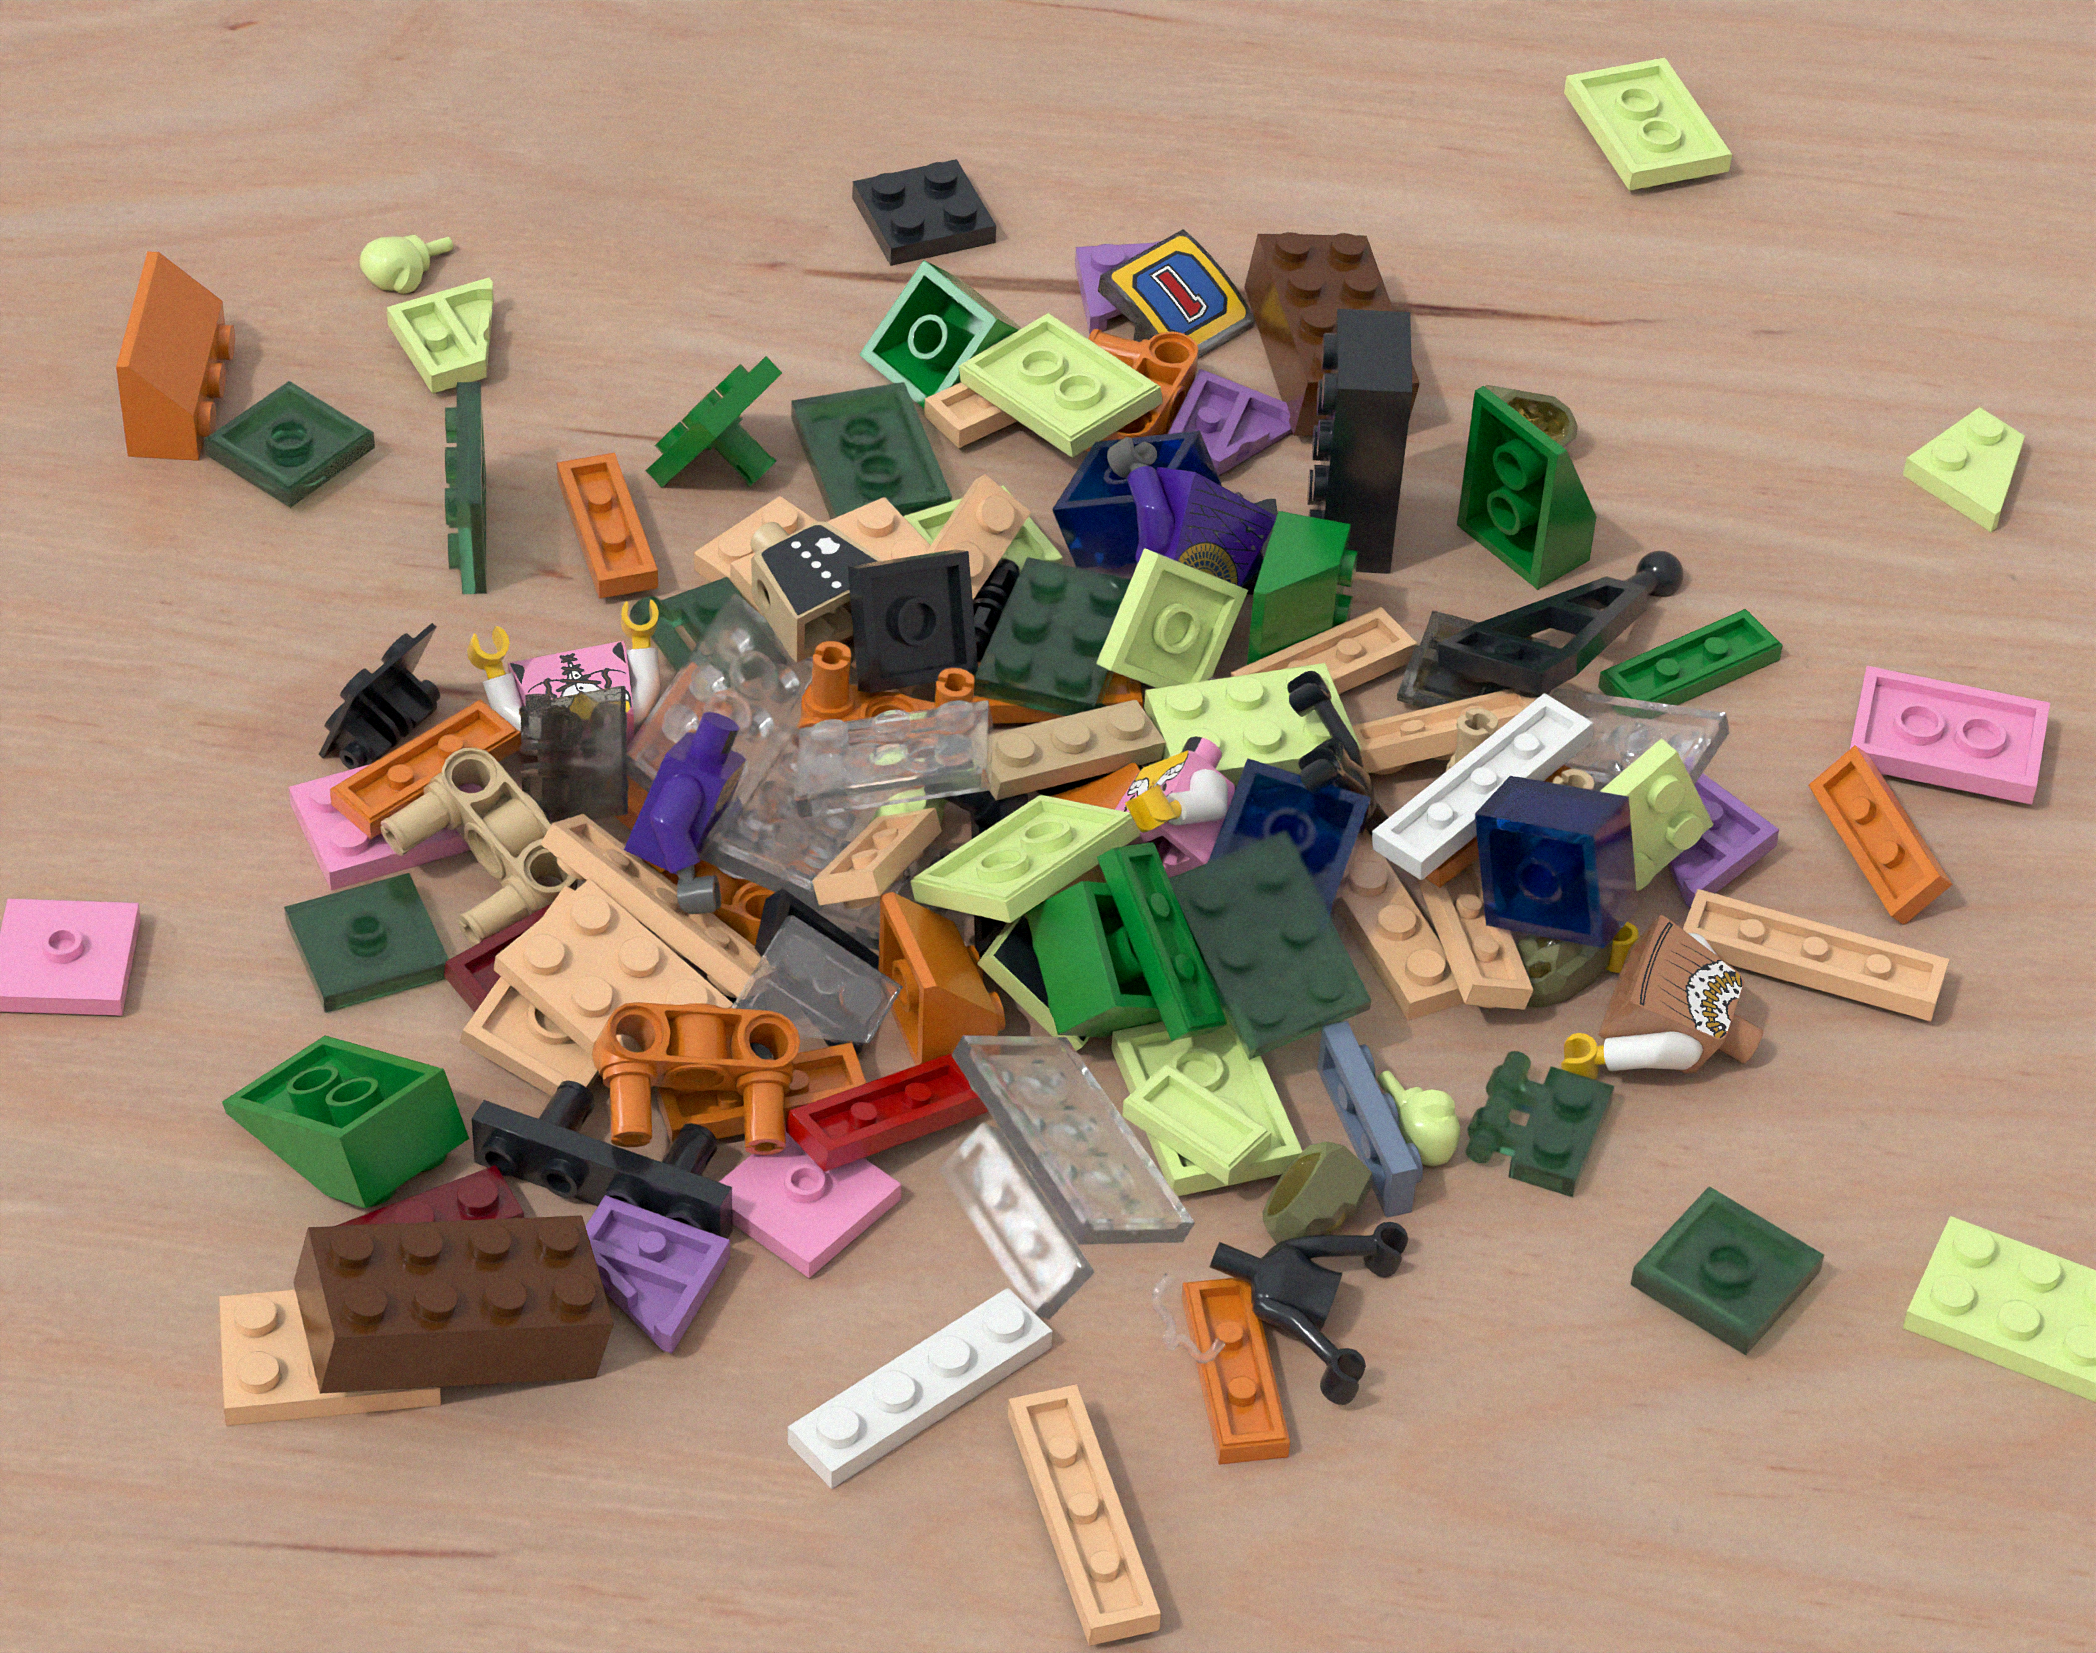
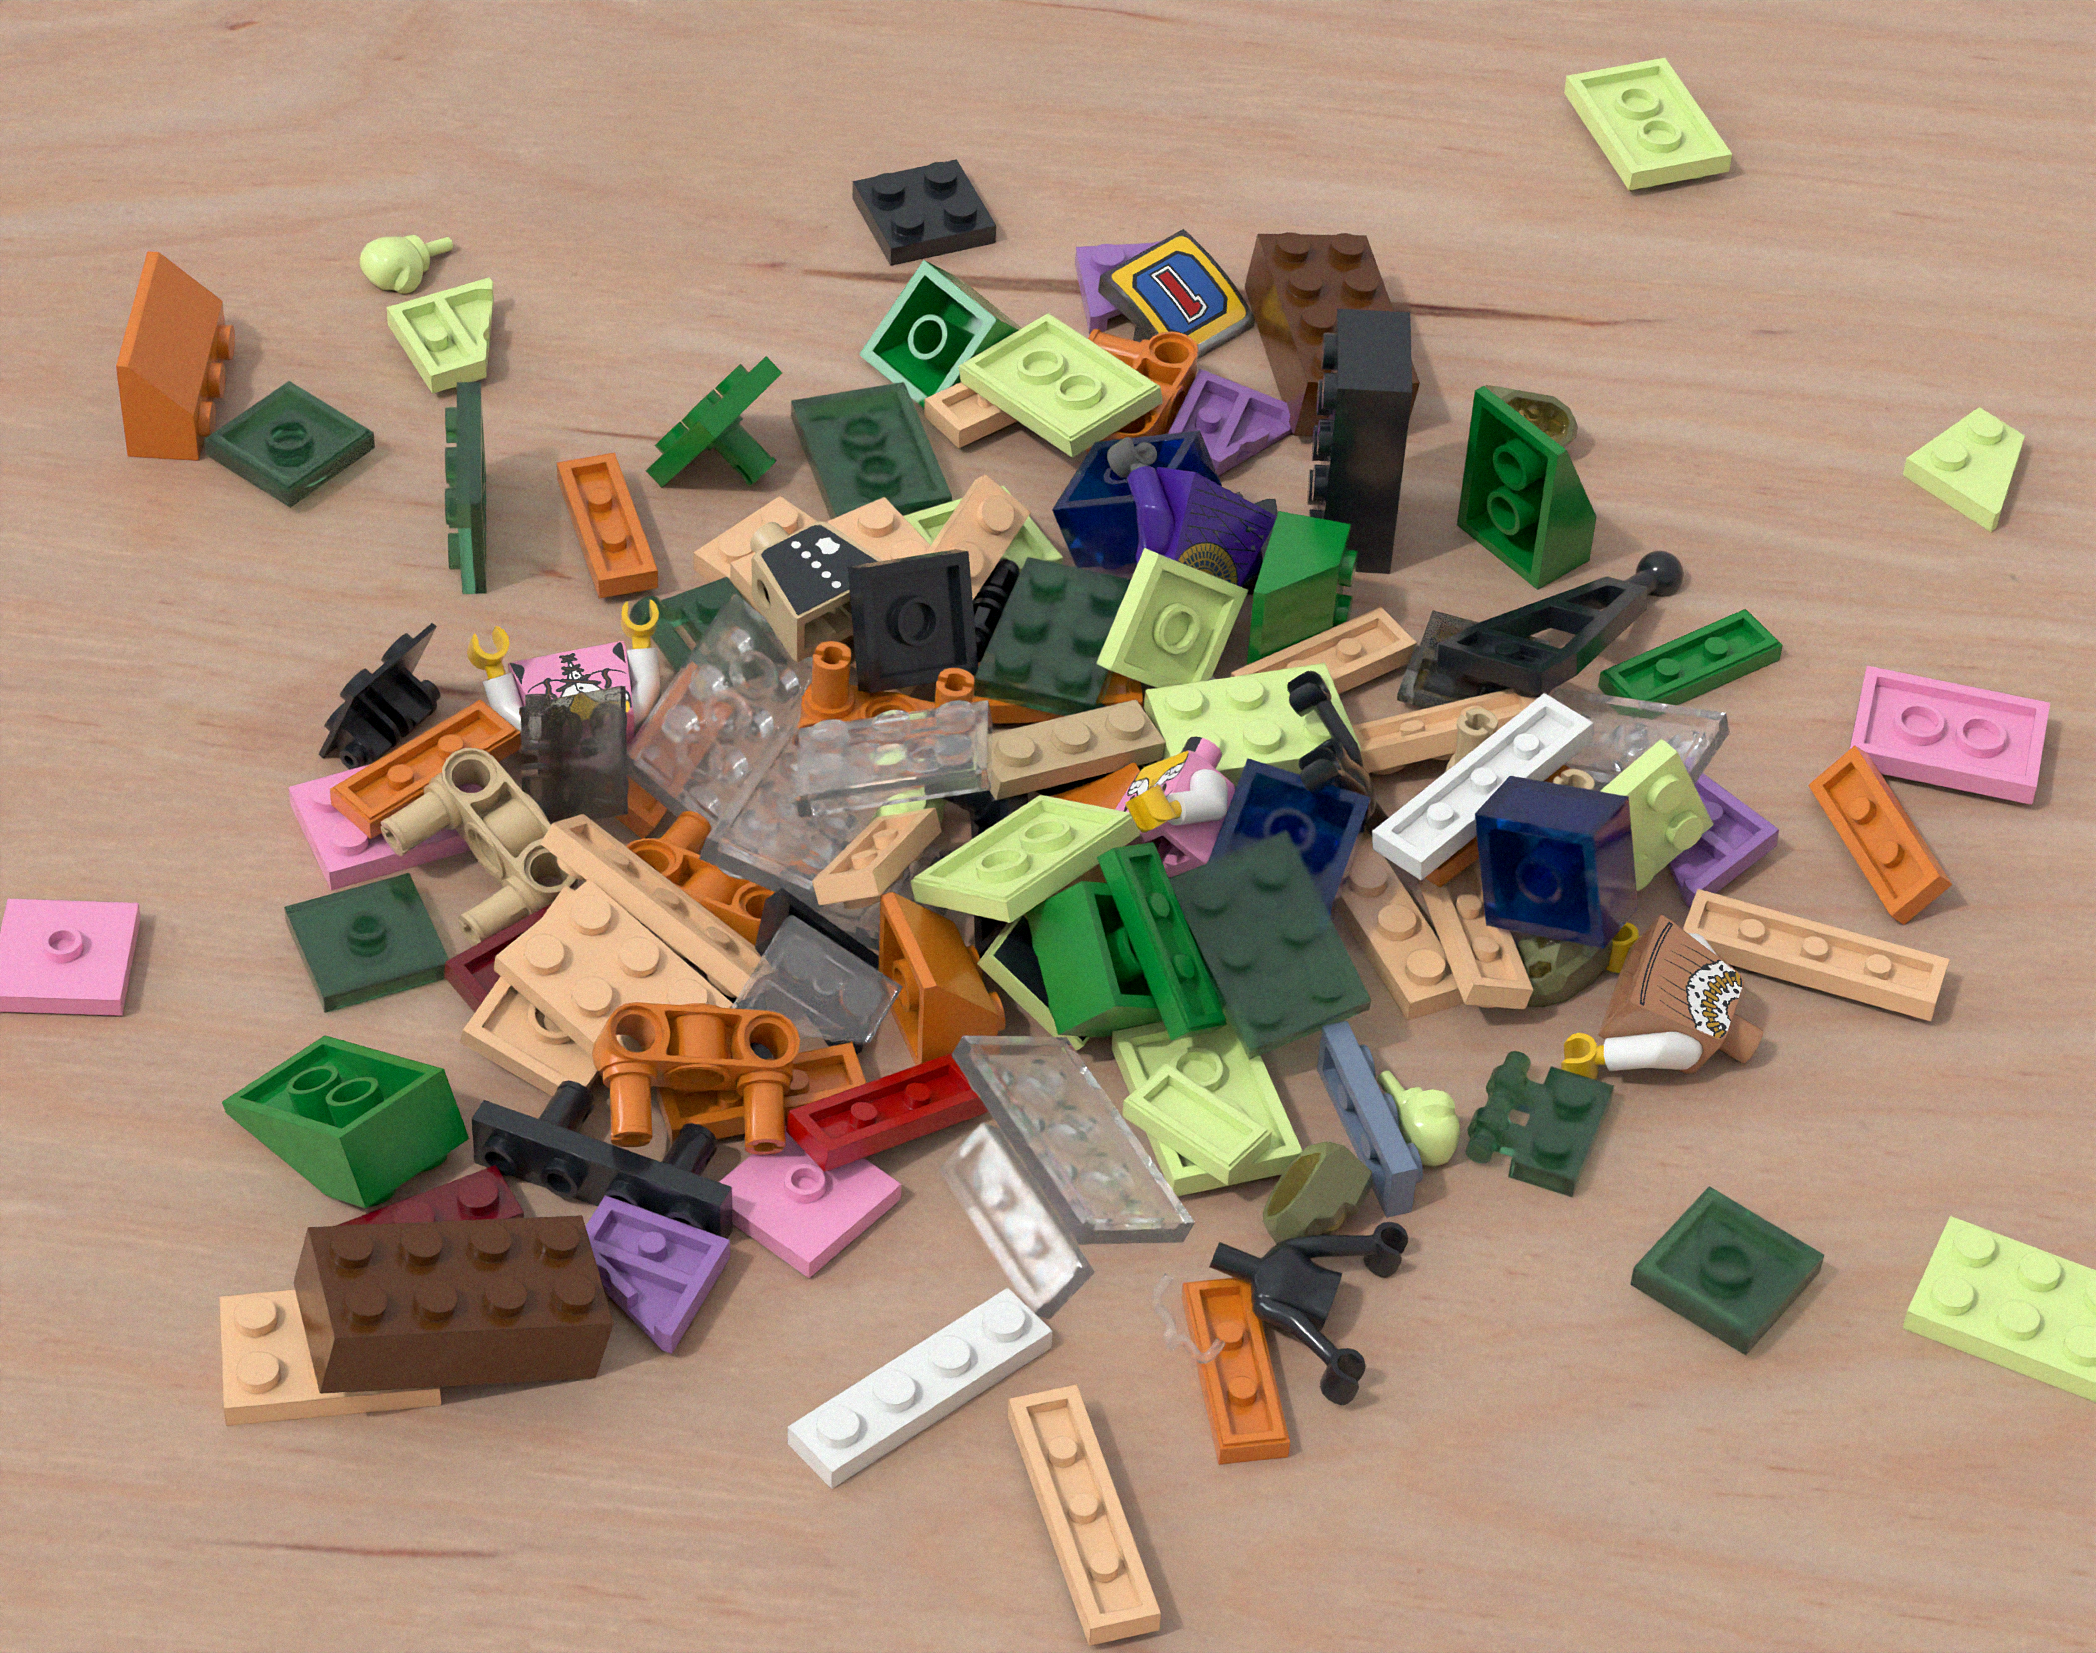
(684, 806): dark purple torso -> none

